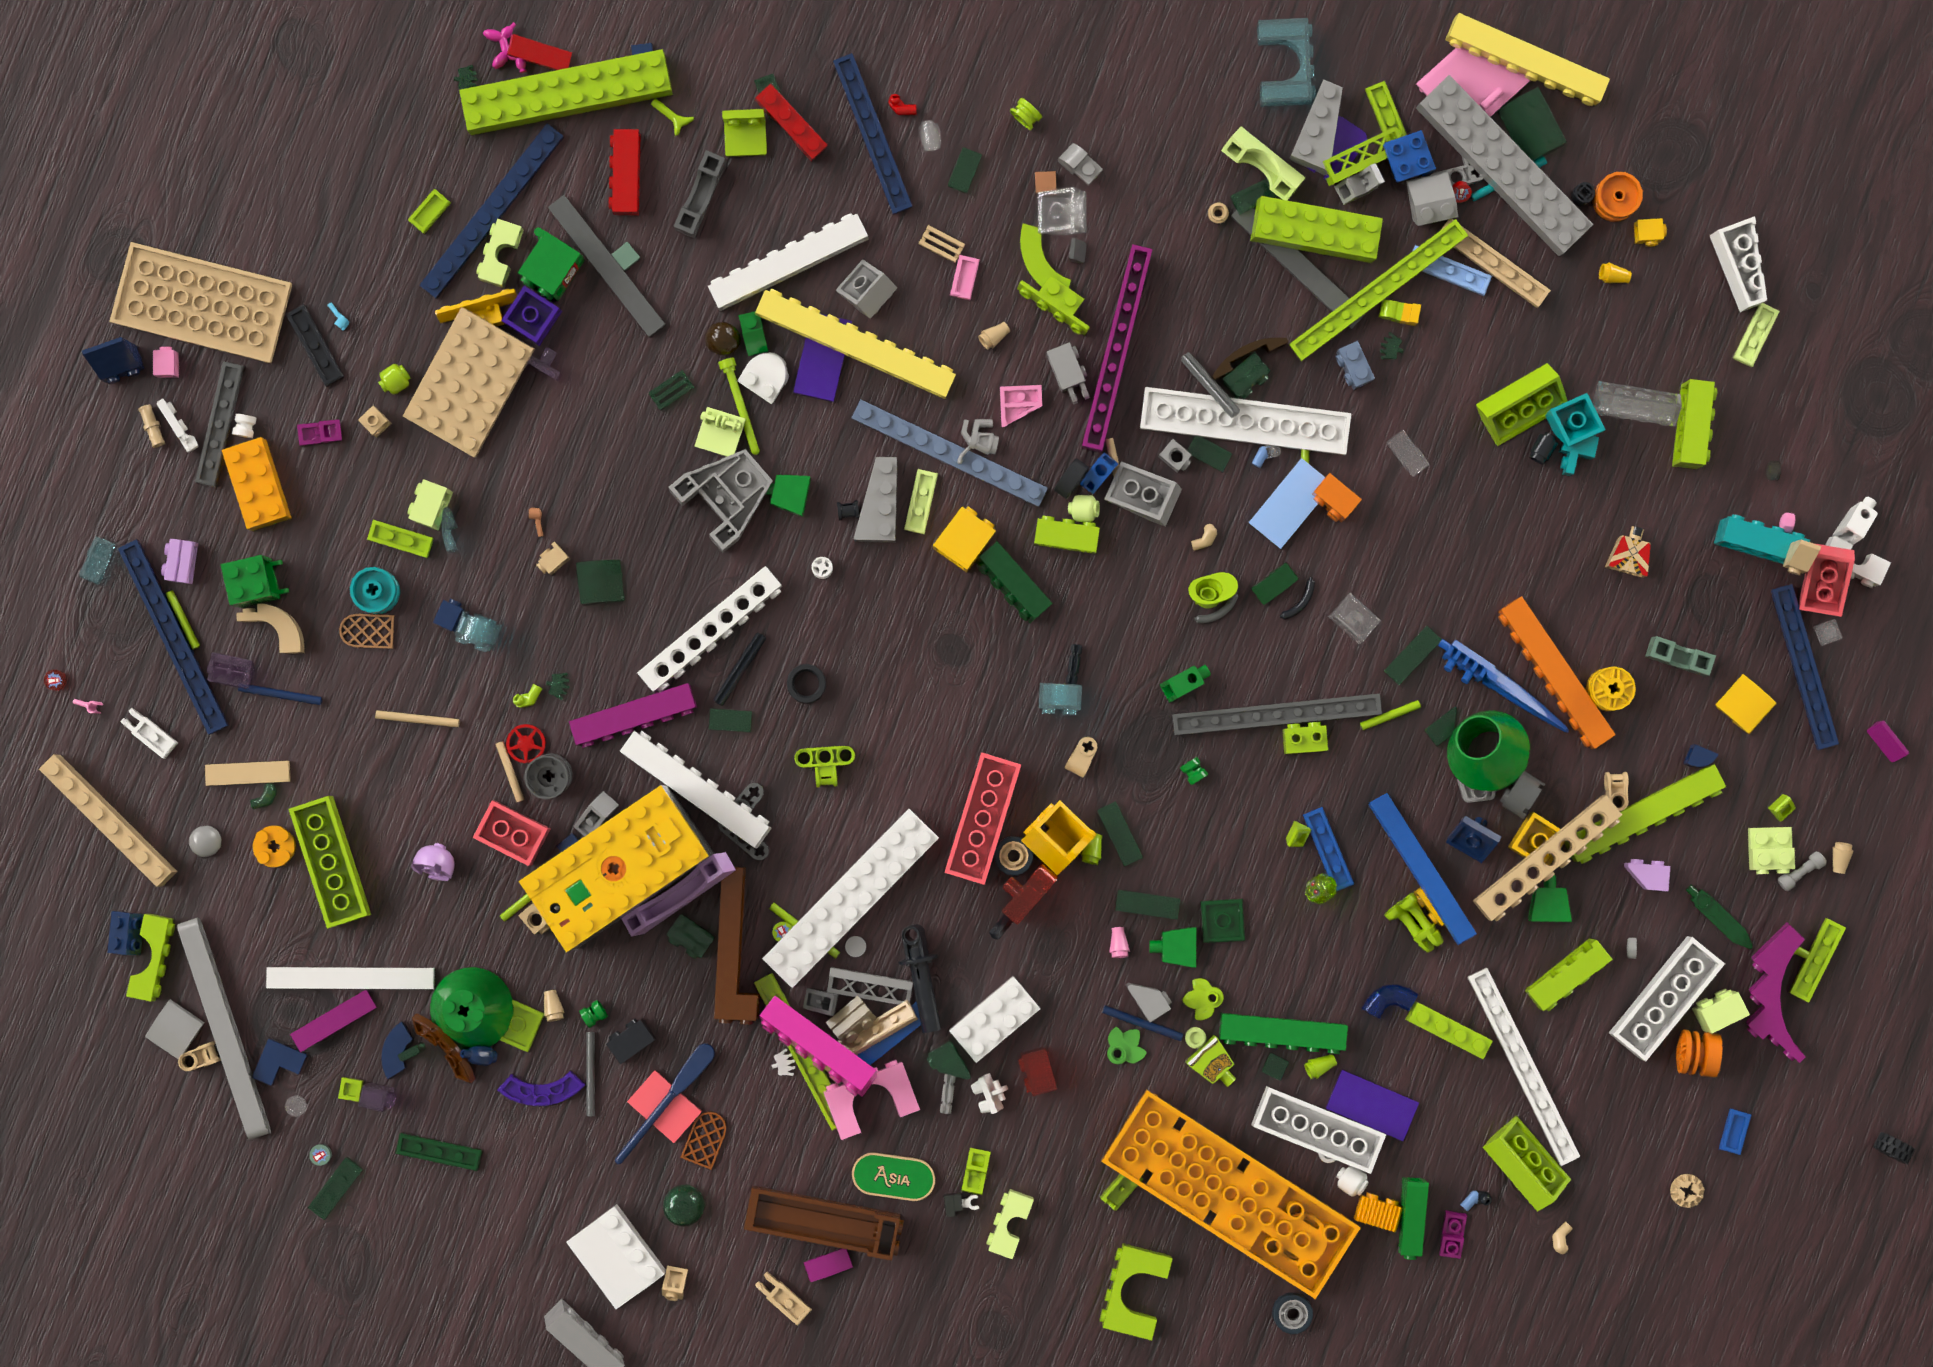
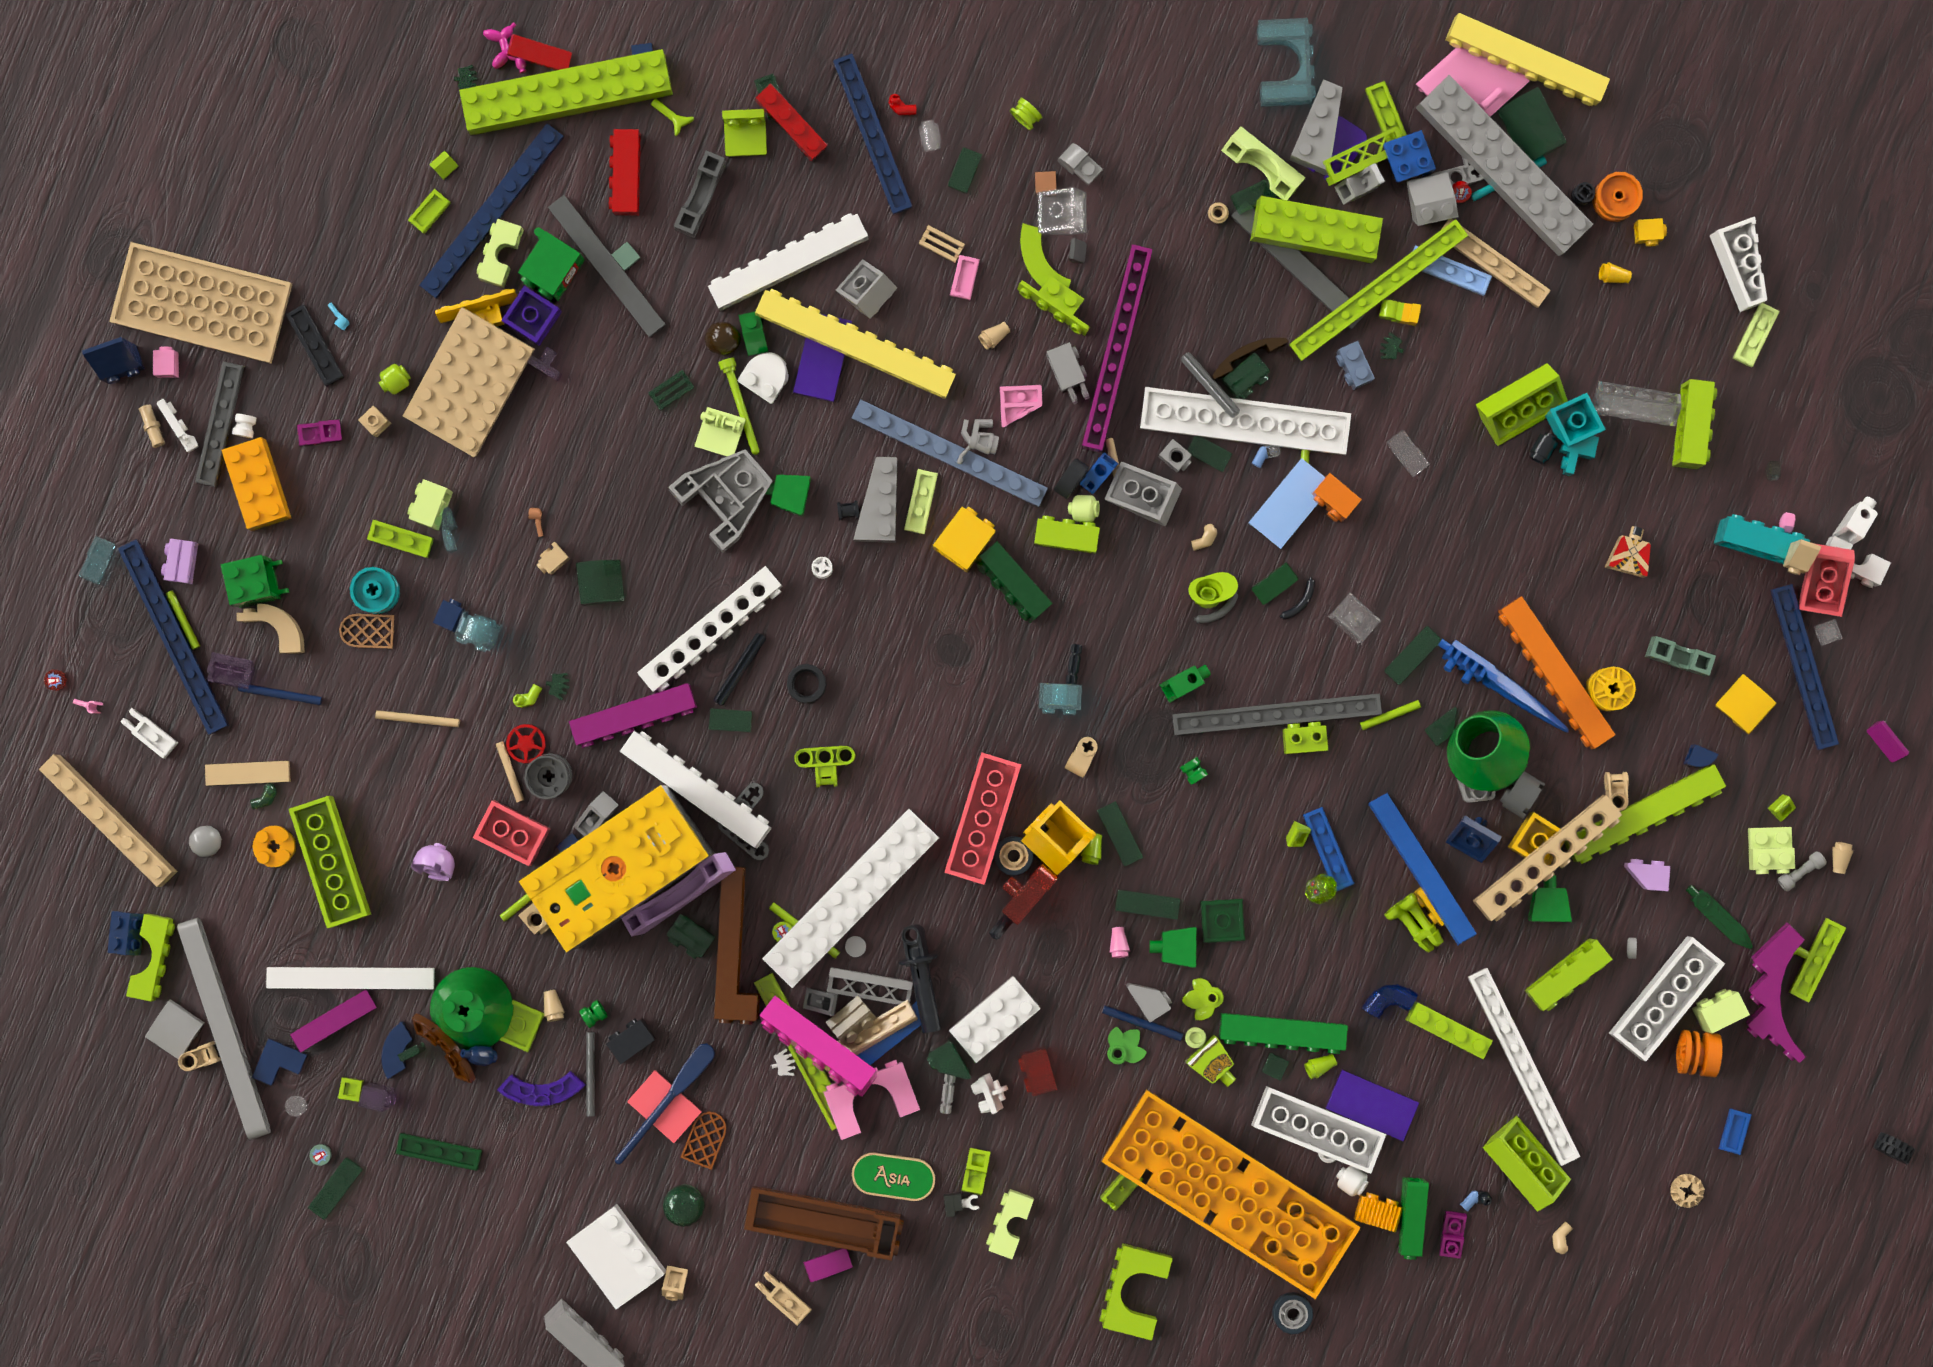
(443, 165): none -> lime slope

